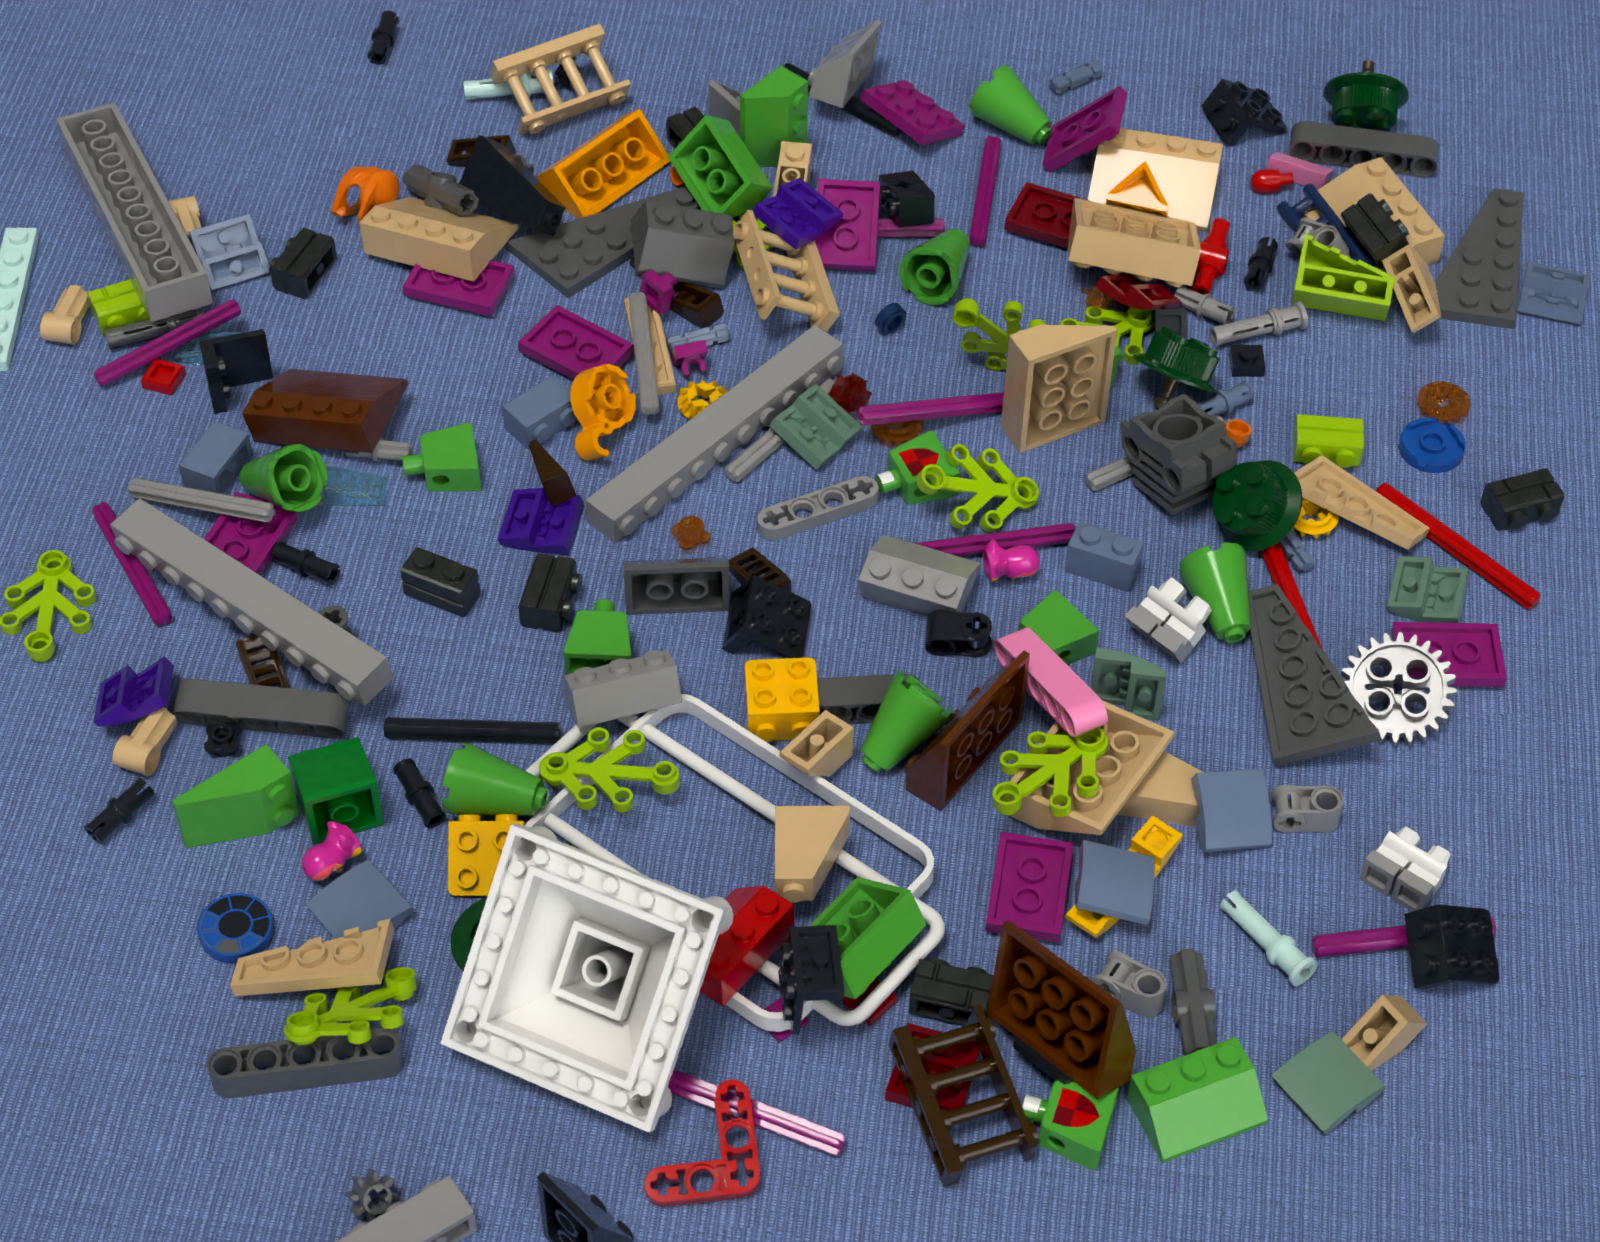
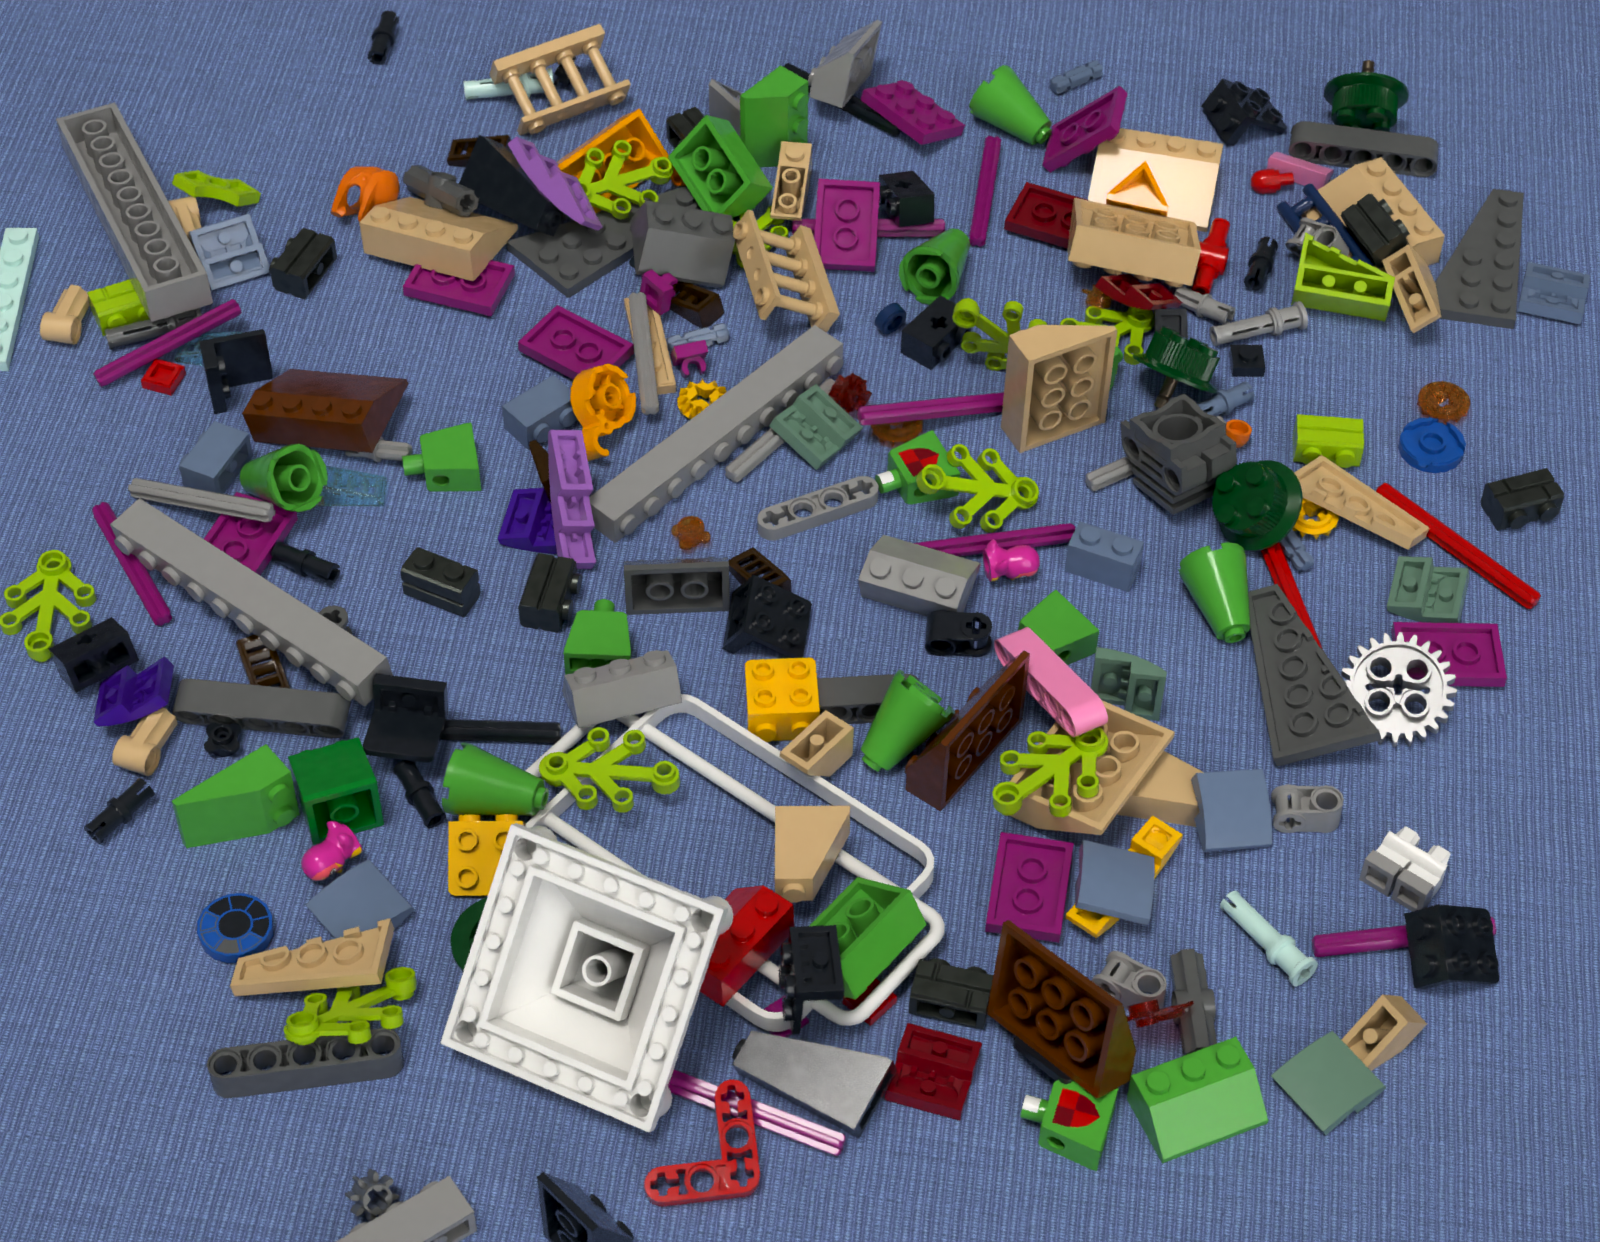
(93, 654): none -> black brick
(204, 185): none -> lime tile
(406, 718): none -> black bracket
(557, 186): none -> medium lavender slope
(570, 495): none -> medium lavender slope
(617, 184): none -> lime plant
(797, 213): dark purple slope -> none
(820, 1078): none -> slope
(932, 334): none -> black brick
(937, 1122): dark brown fence -> none
(1150, 1013): none -> clear red plate
(1166, 622): hips -> none

